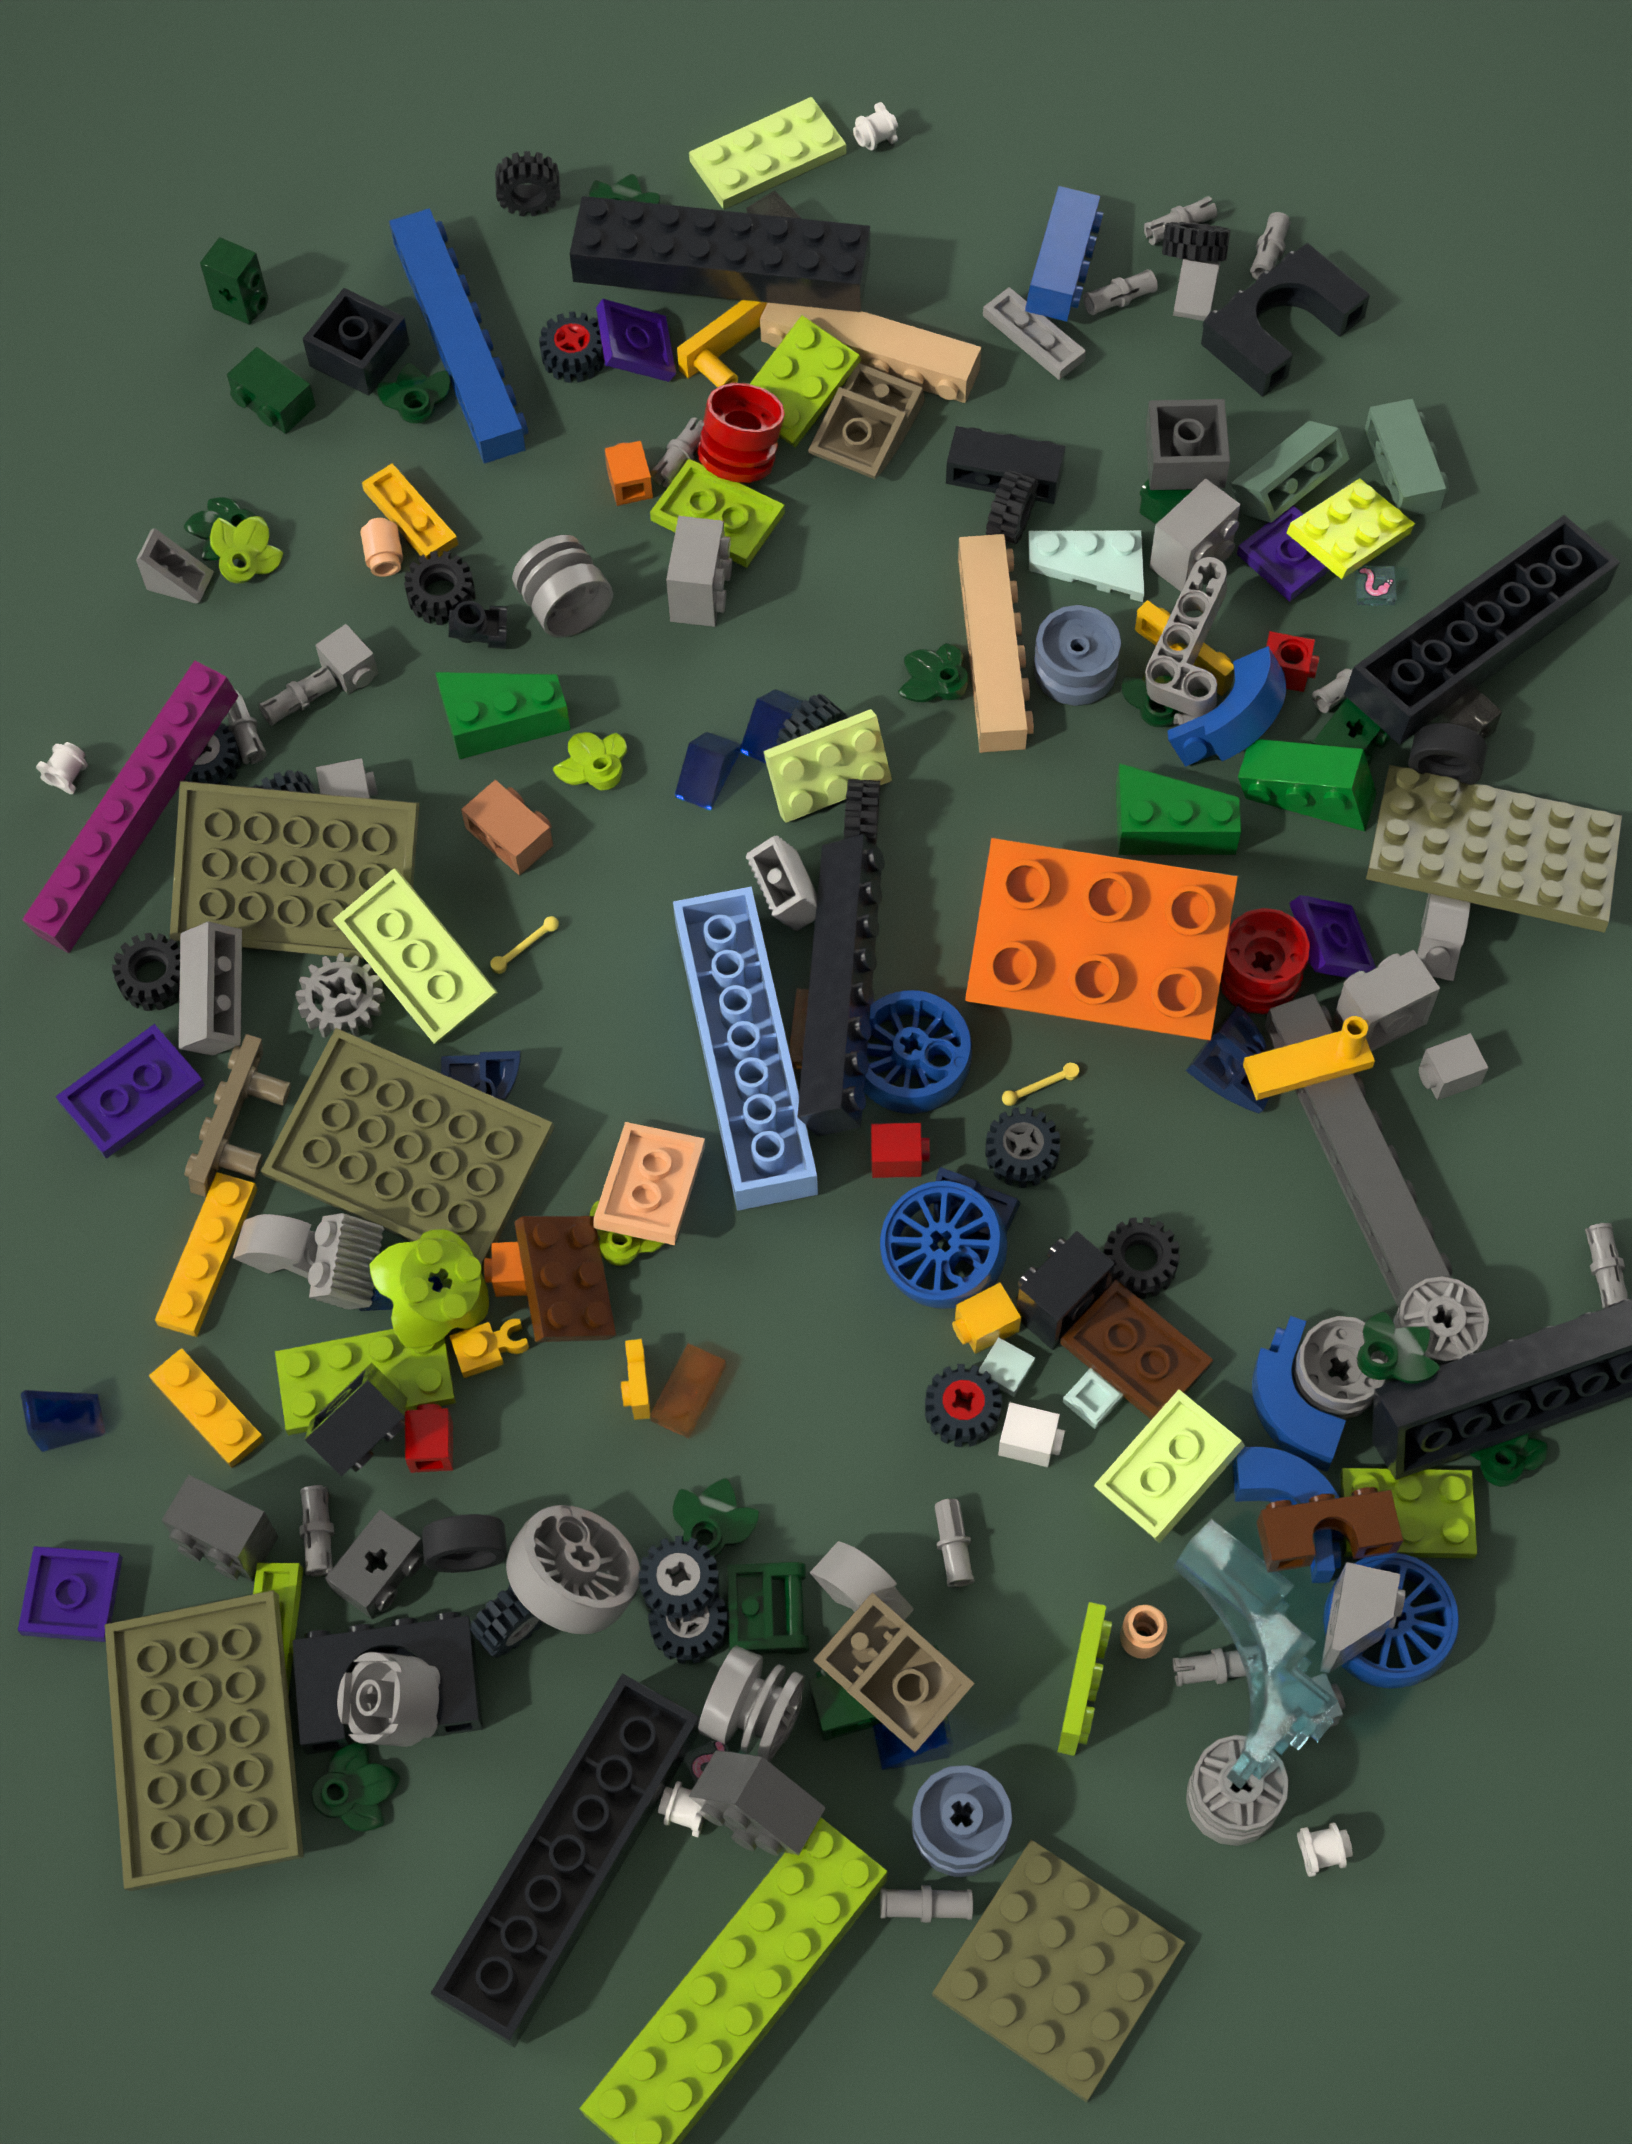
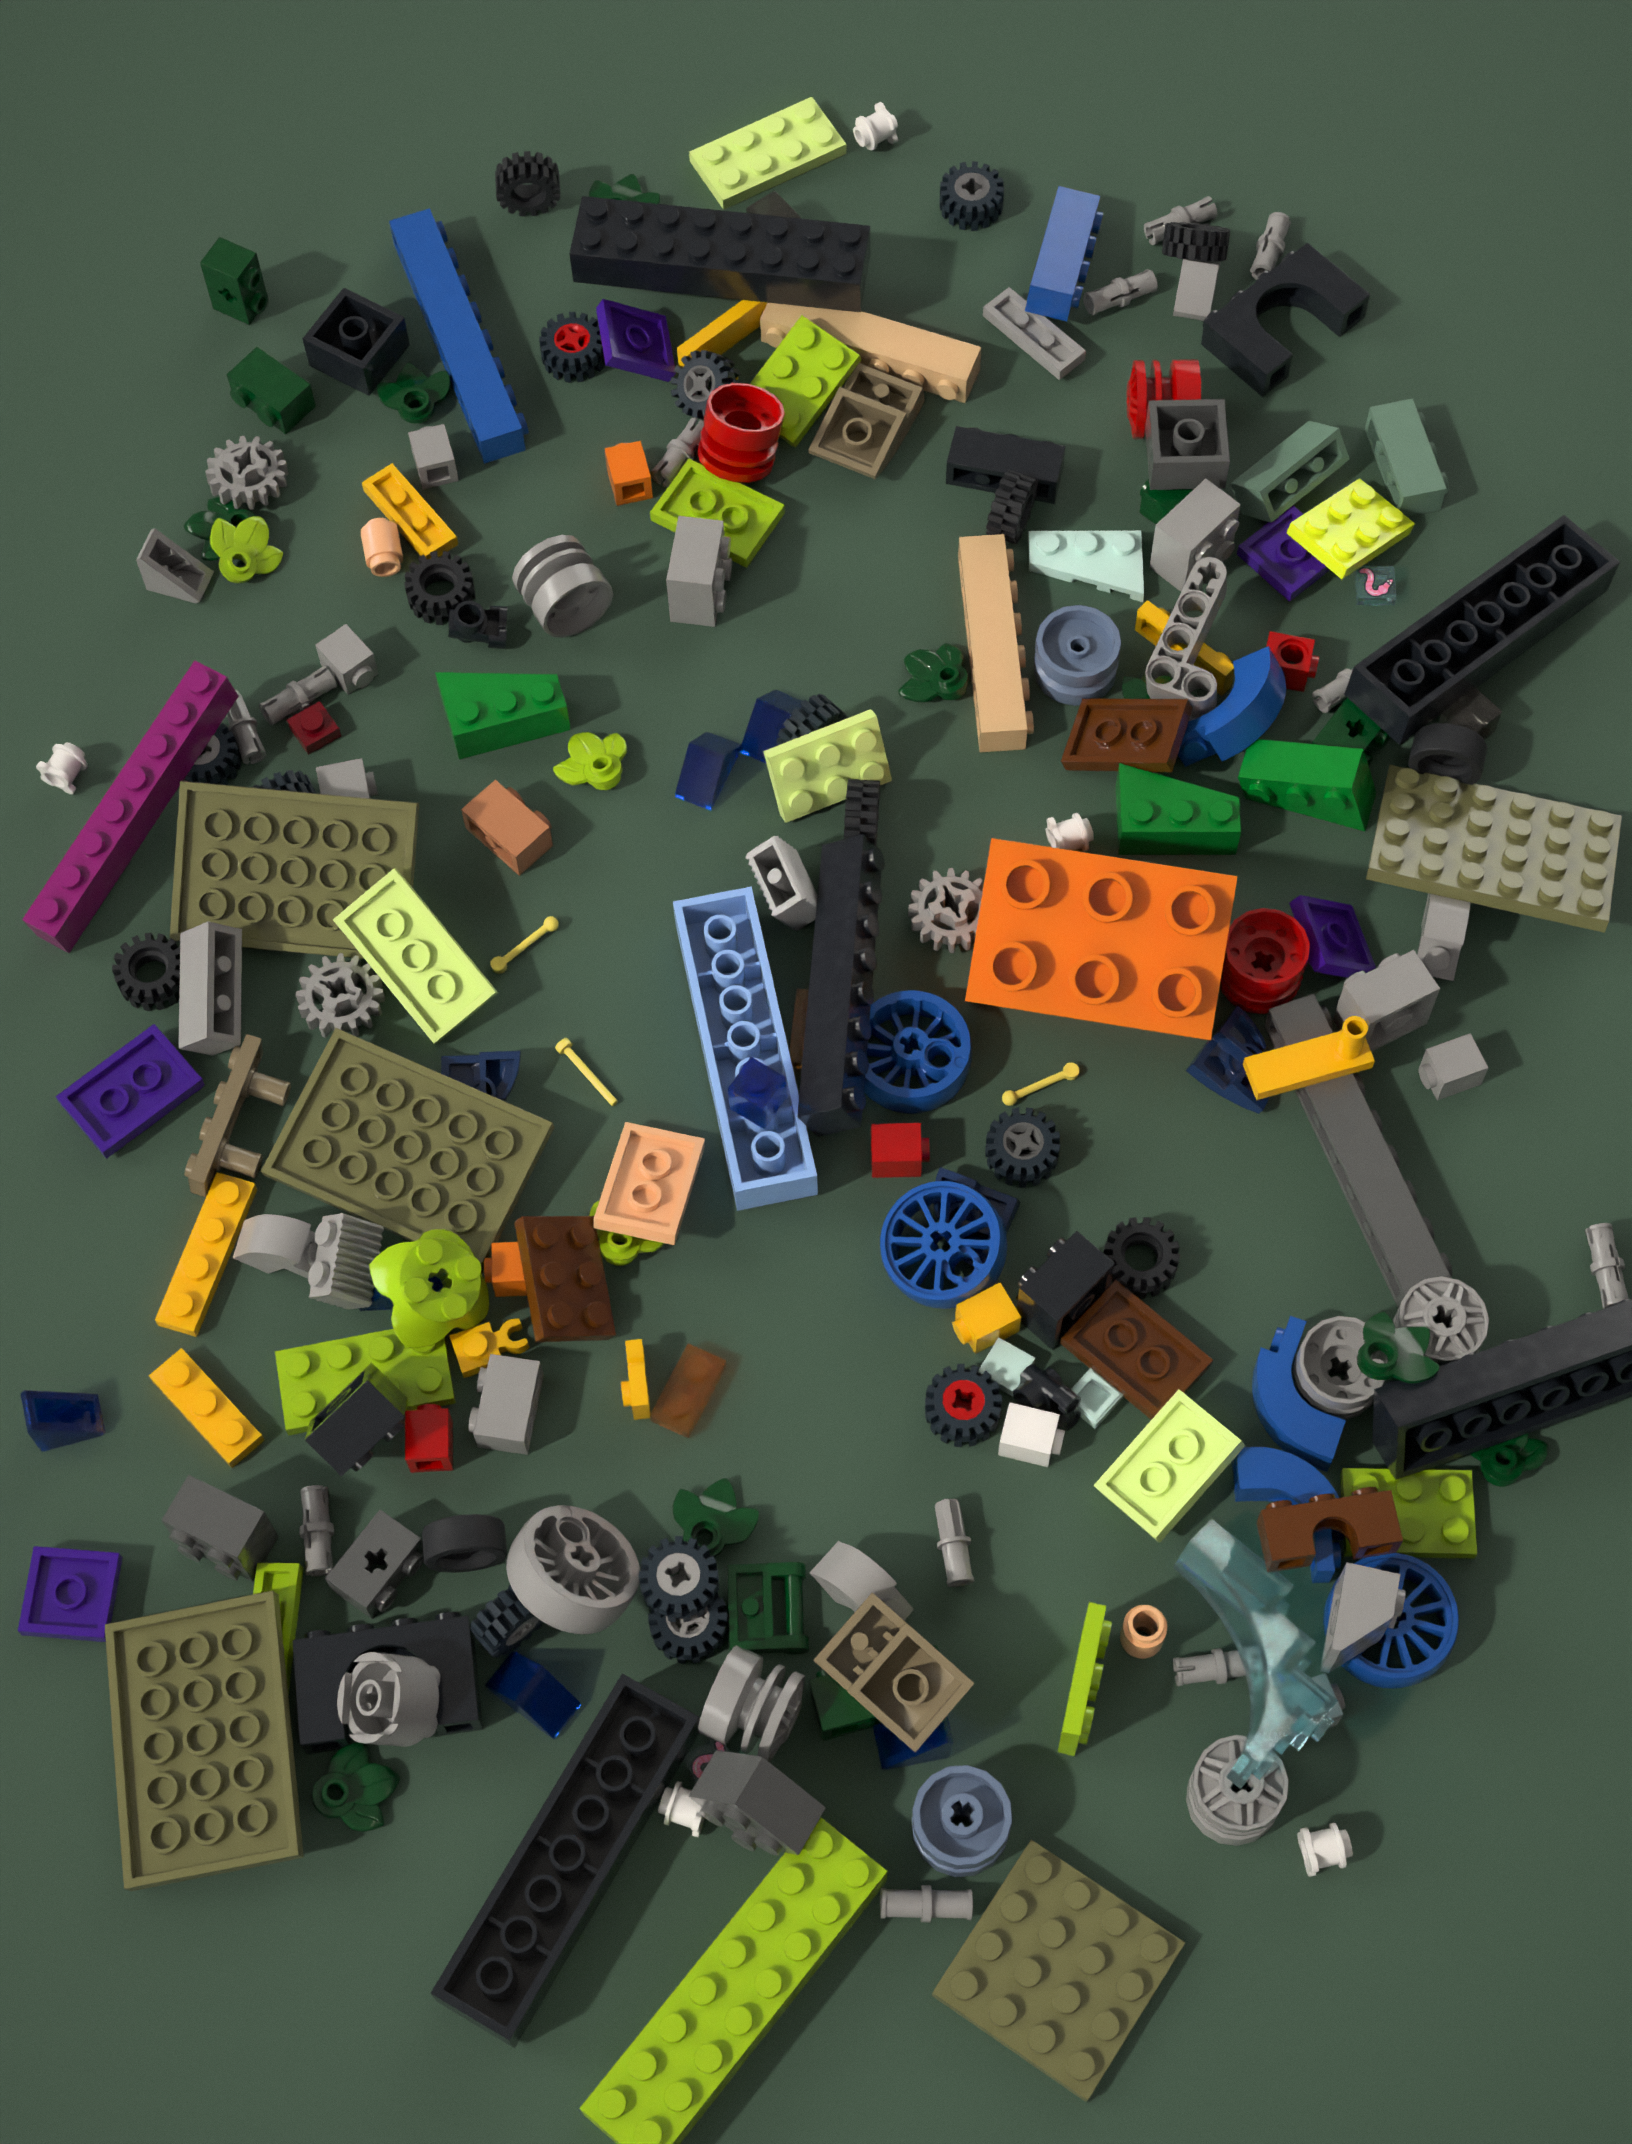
(247, 472): none -> light grey gear
(313, 727): none -> dark red plate
(433, 456): none -> light grey brick
(506, 1404): none -> light grey brick
(533, 1693): none -> clear blue slope
(564, 1047): none -> light yellow piece
(694, 378): none -> black wheel
(757, 1092): none -> clear blue brick
(940, 922): none -> light grey gear
(958, 196): none -> black wheel
(1047, 1392): none -> black plate
(1070, 834): none -> white brick
(1127, 732): none -> reddish brown plate
(1181, 384): none -> red wheel

